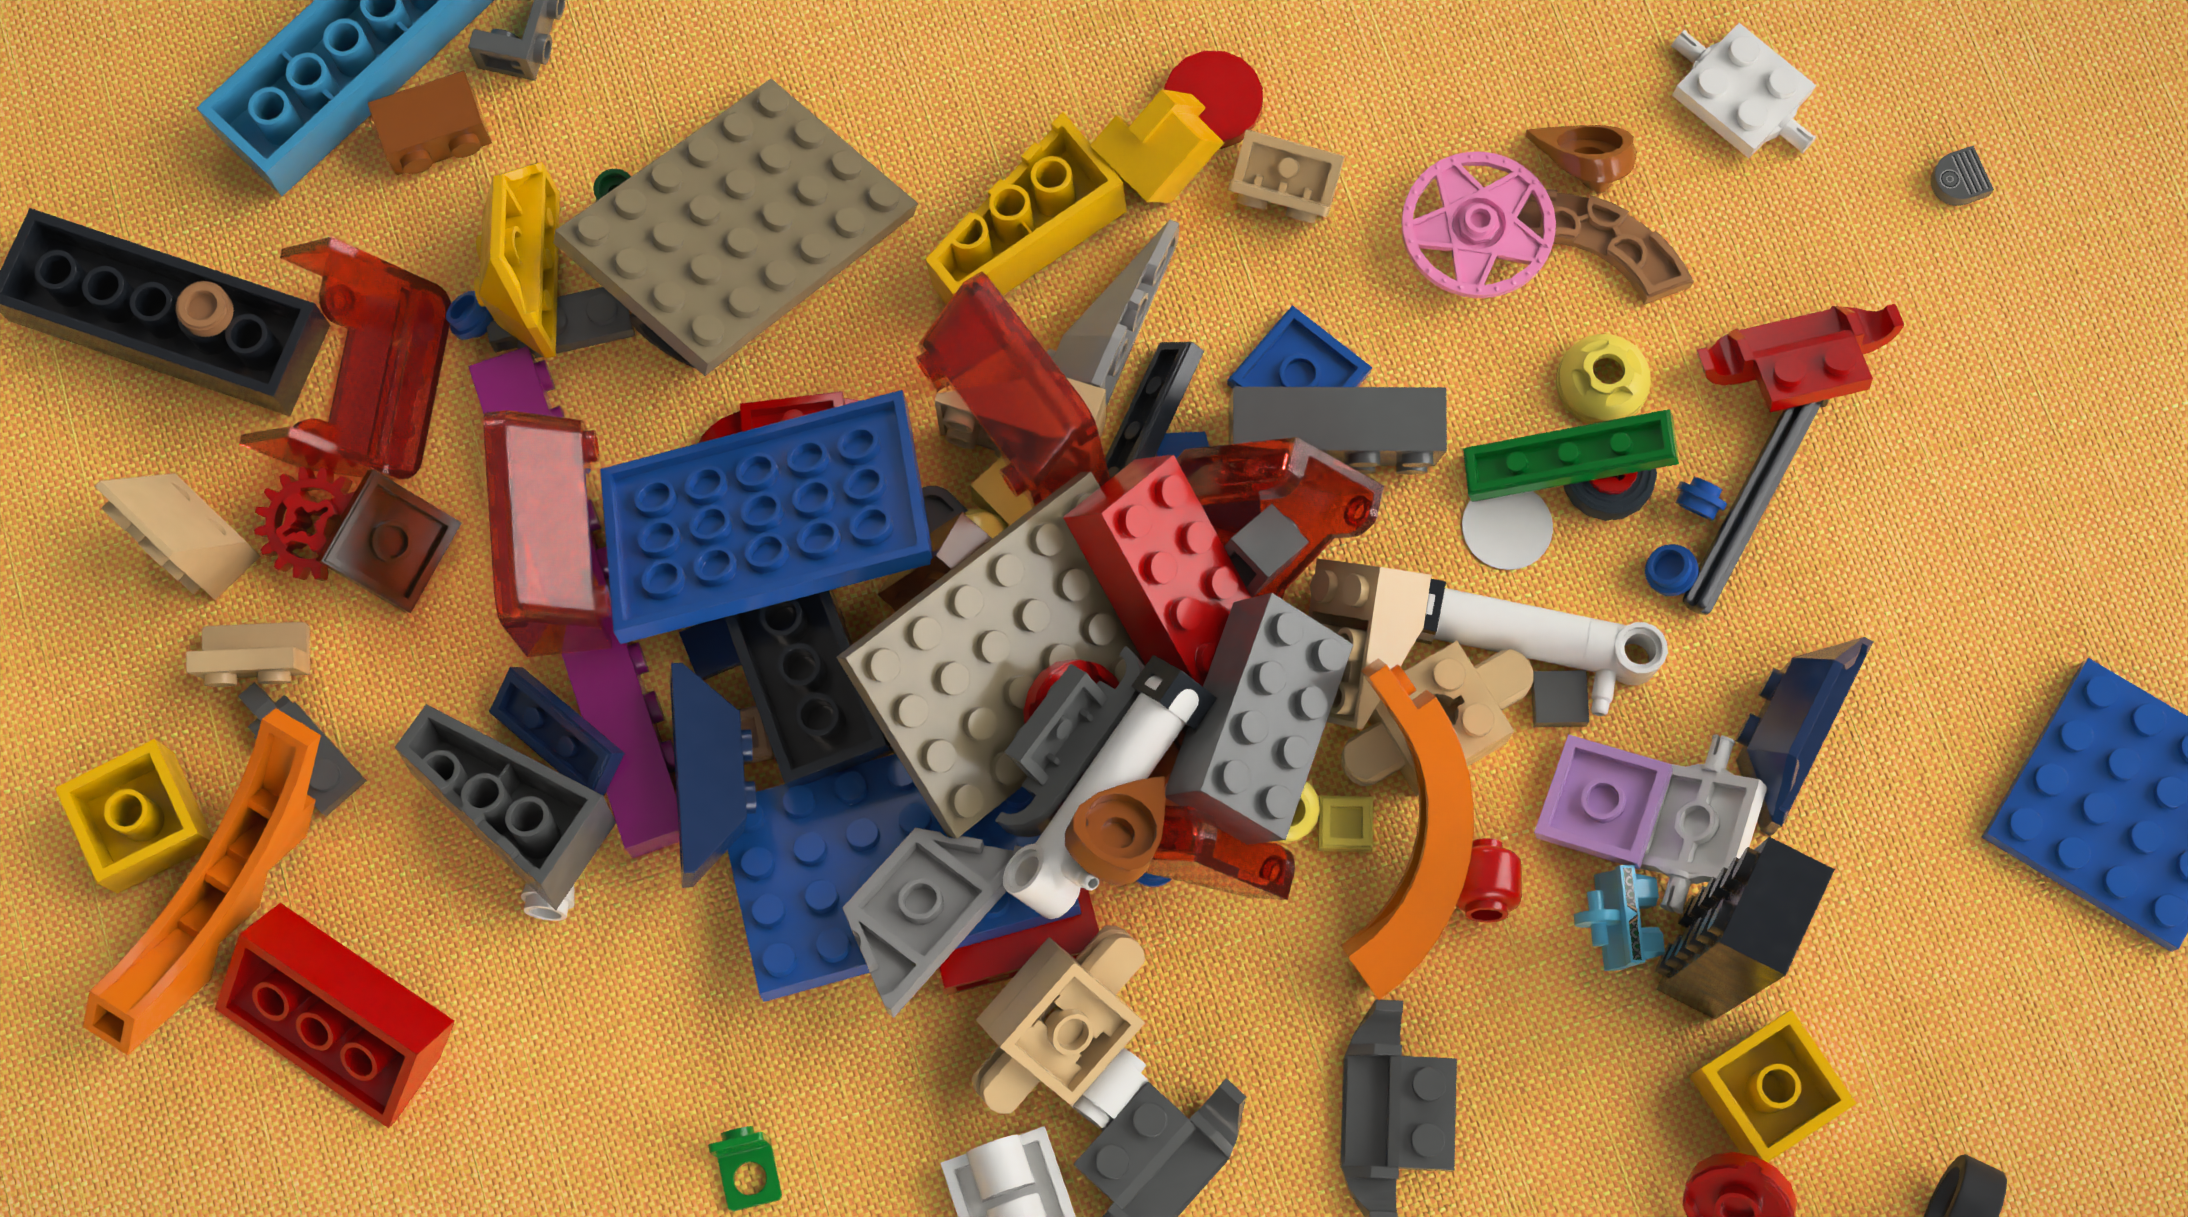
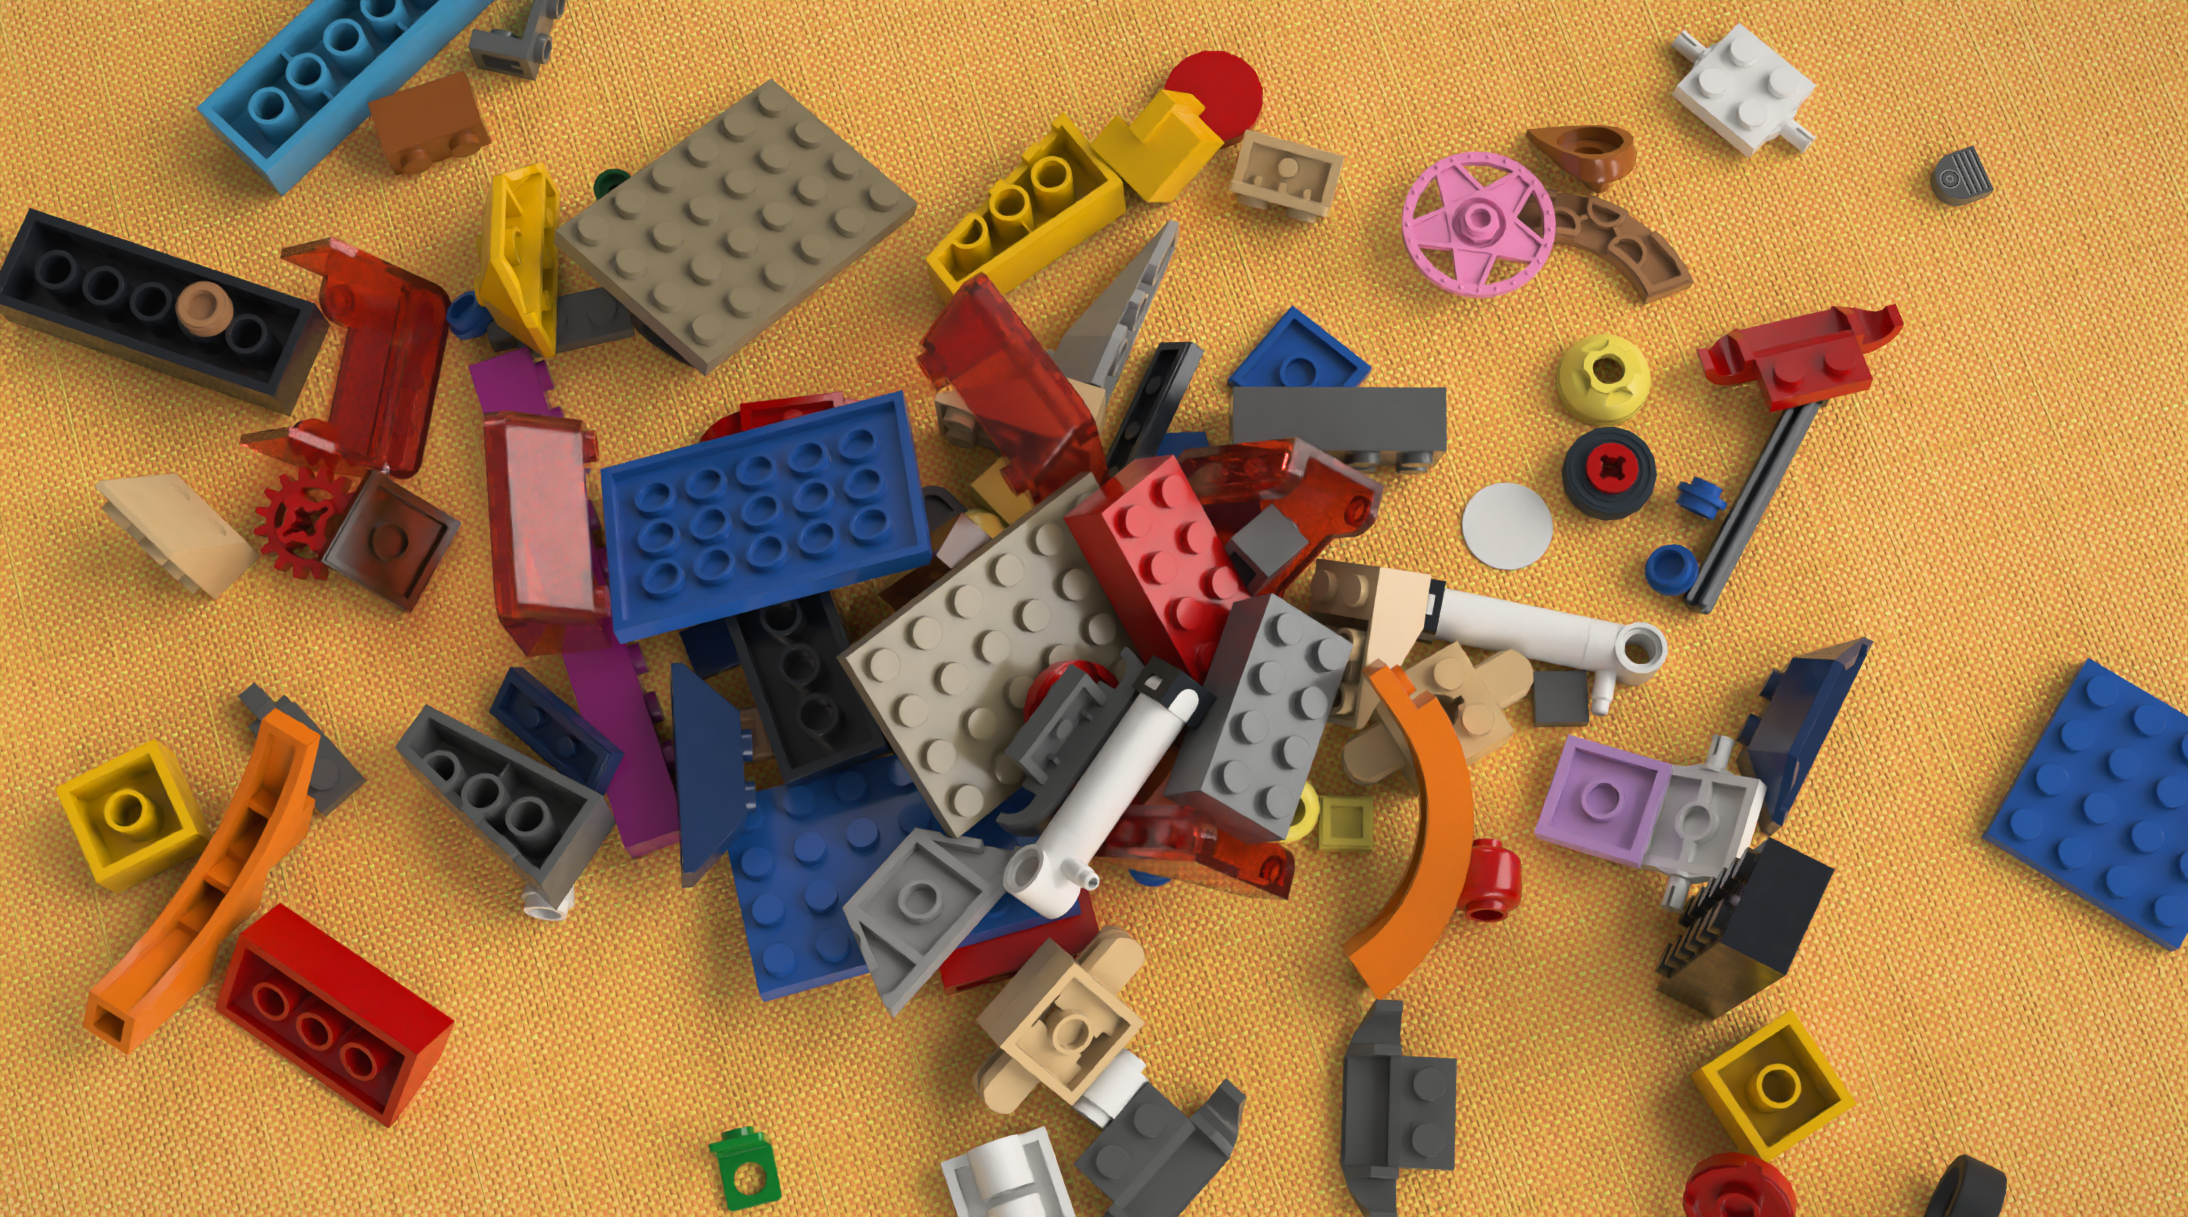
(249, 651): tan bracket -> none
(1118, 831): dark orange piece -> none
(1571, 455): green tile -> none
(1617, 920): medium azure hips -> none

